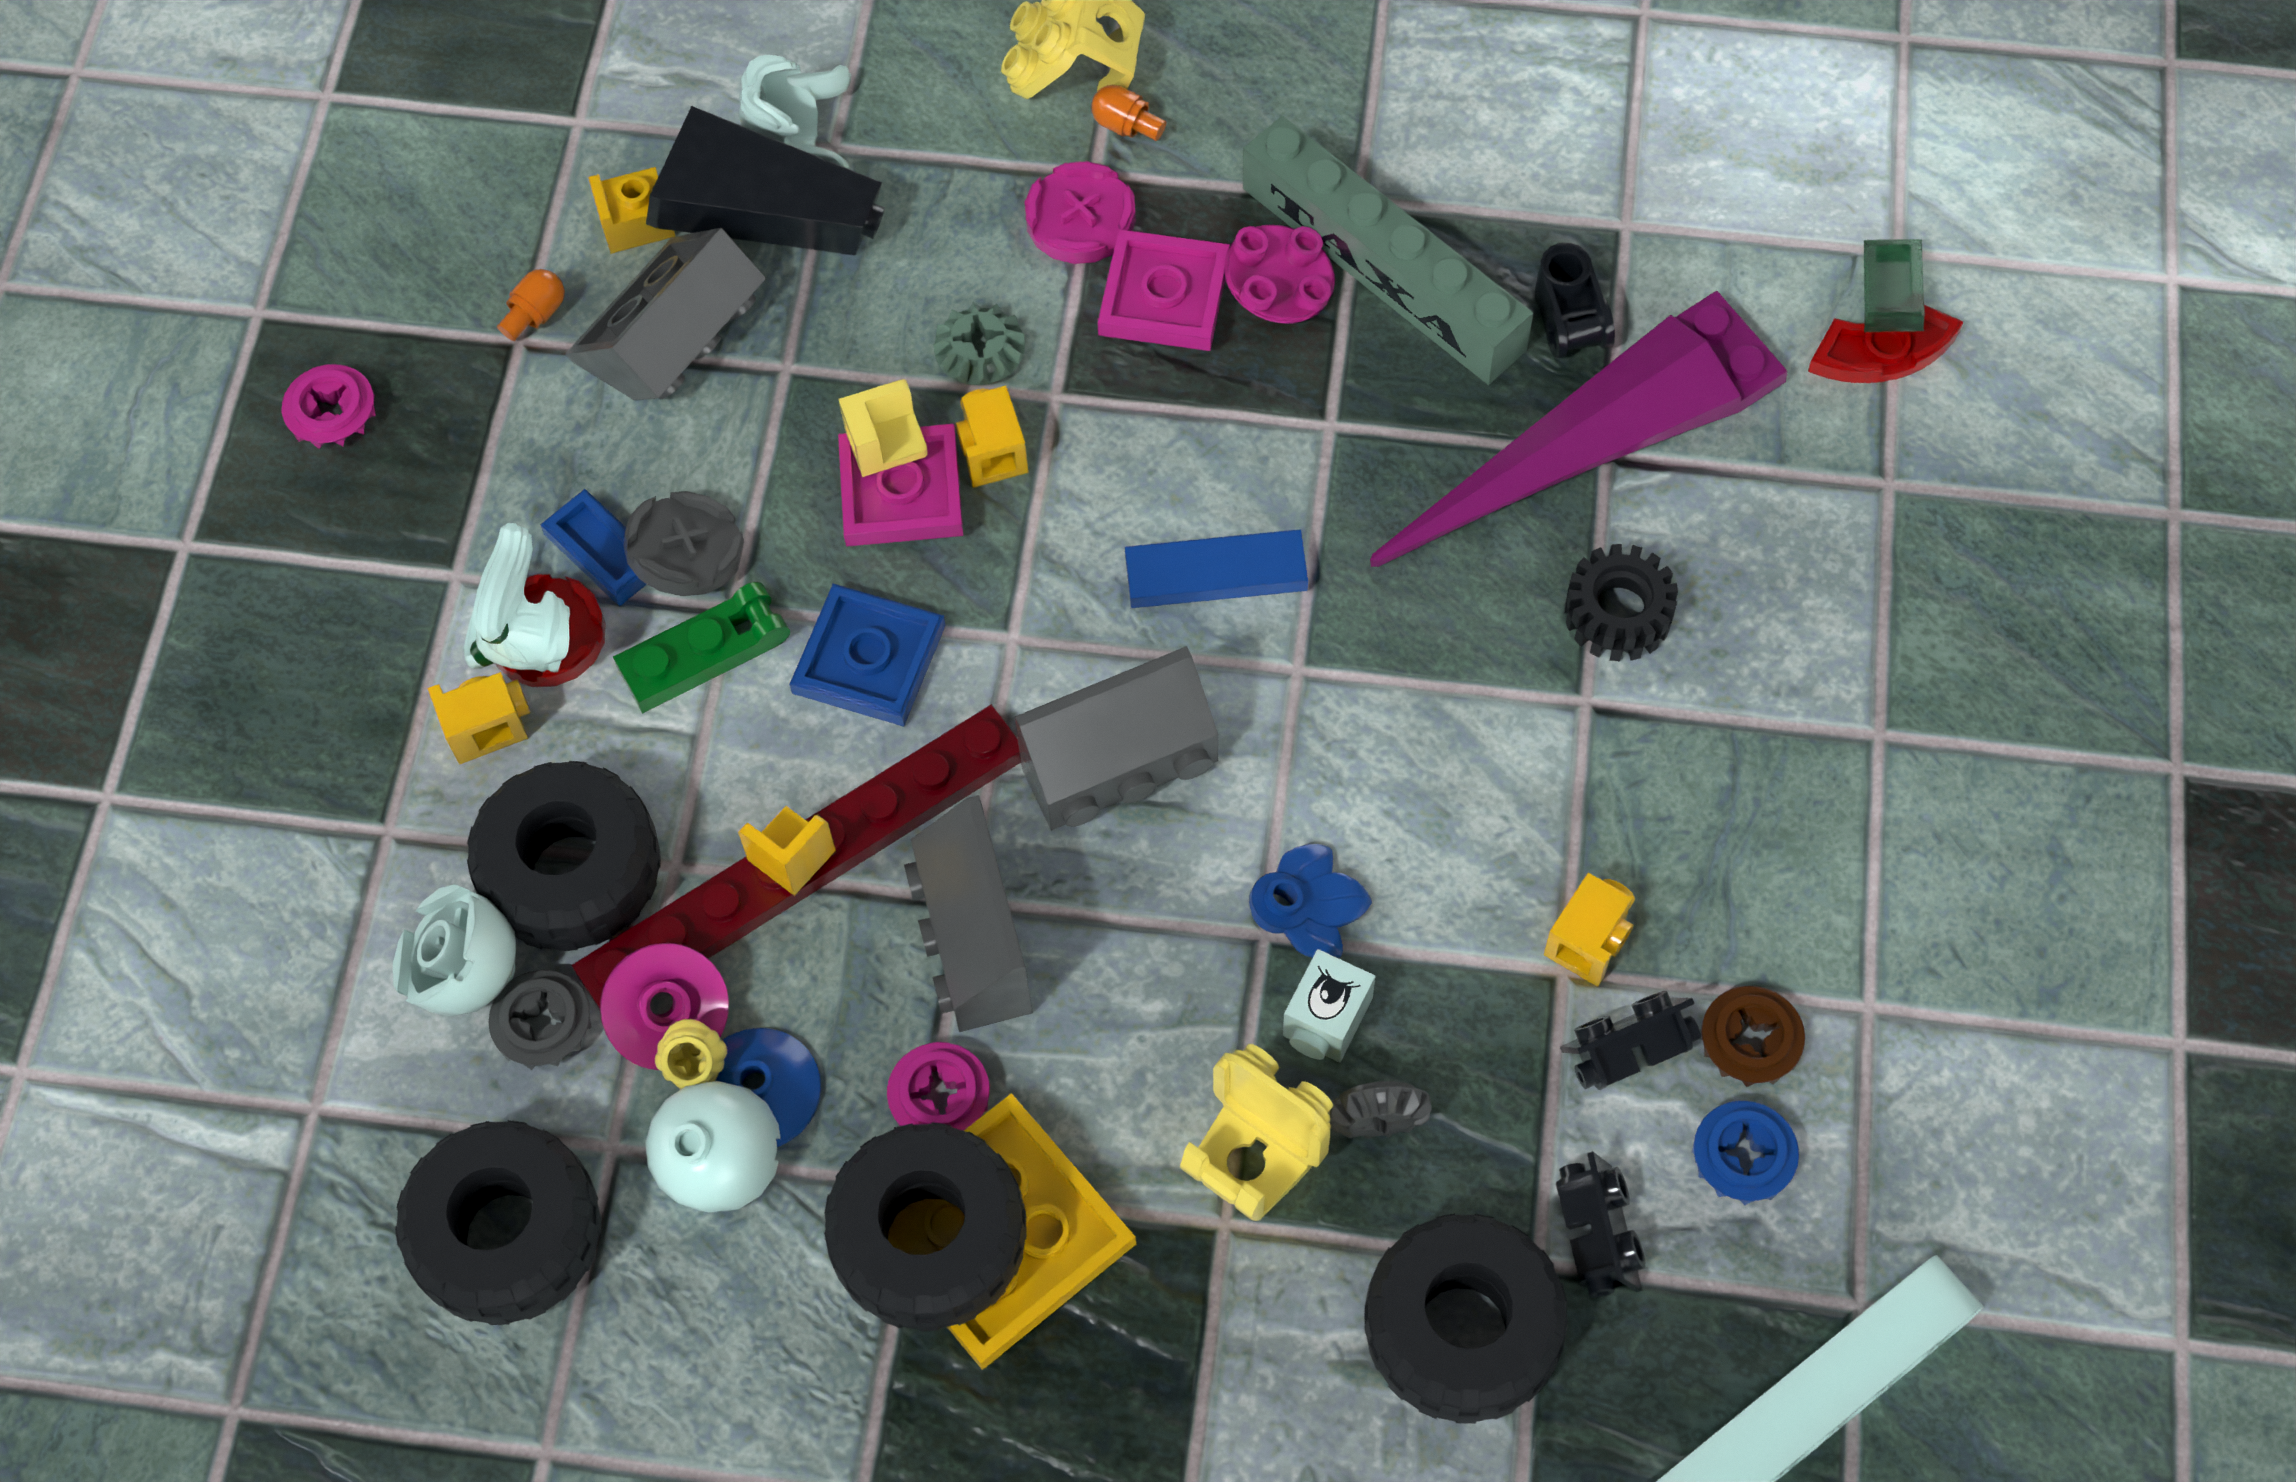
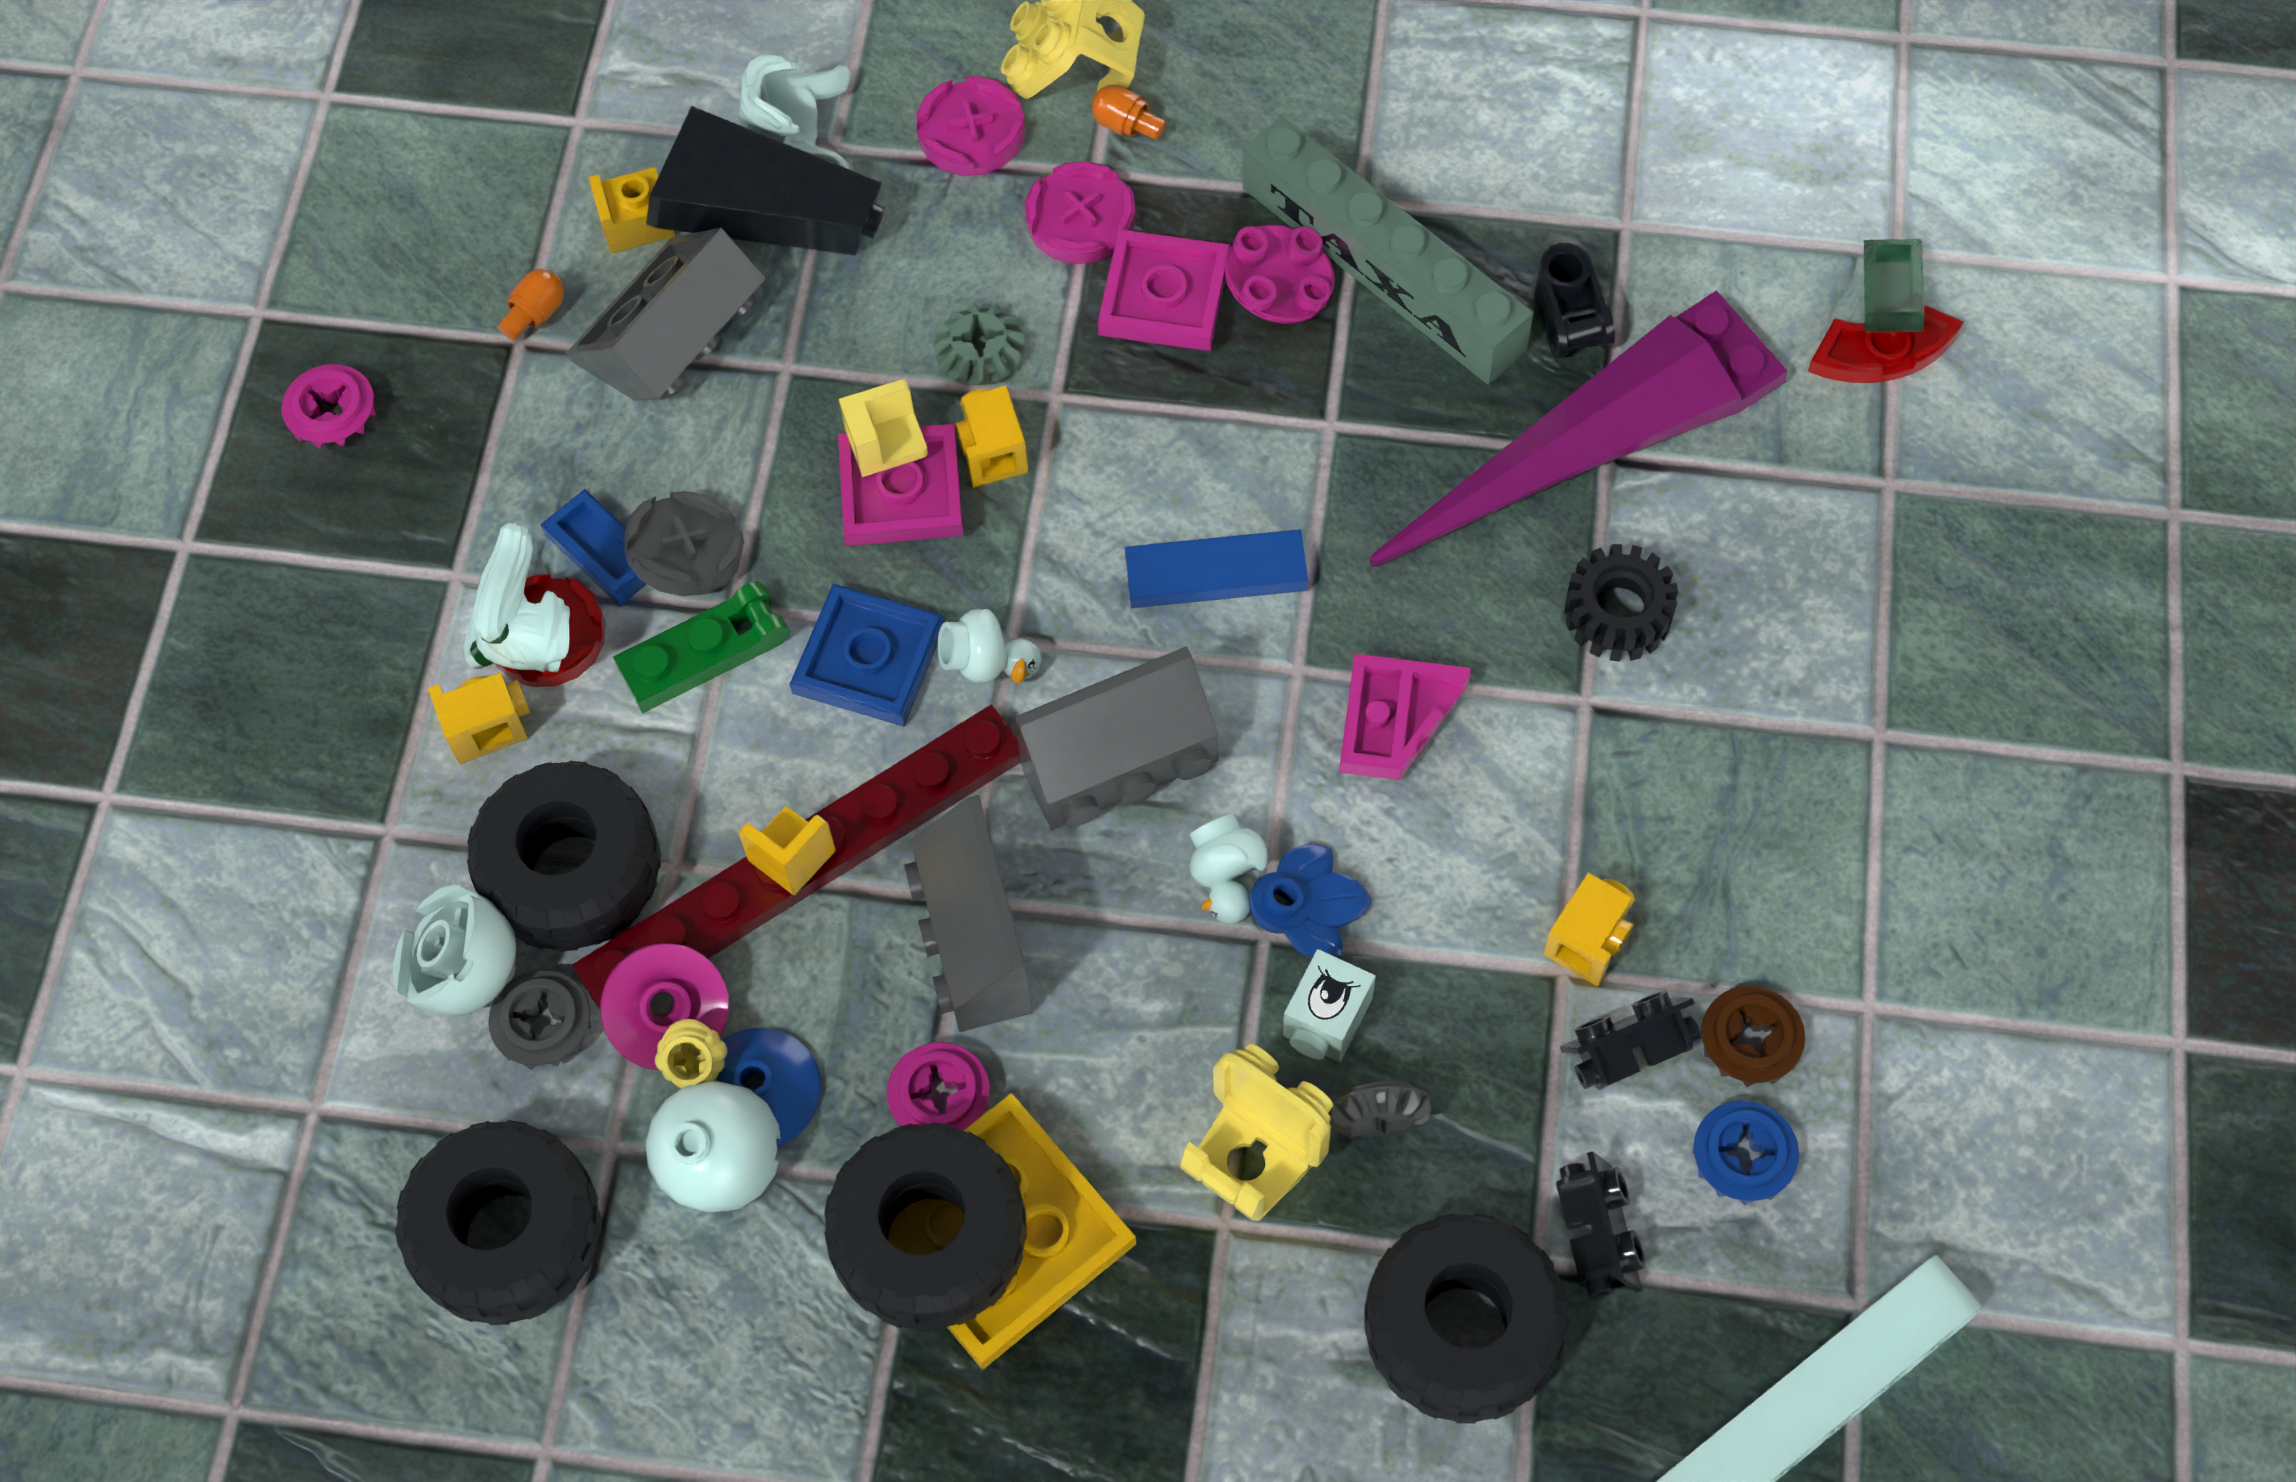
(970, 126): none -> dark pink tile
(978, 649): none -> light aqua animal
(1221, 855): none -> light aqua animal
(1395, 712): none -> dark pink wing

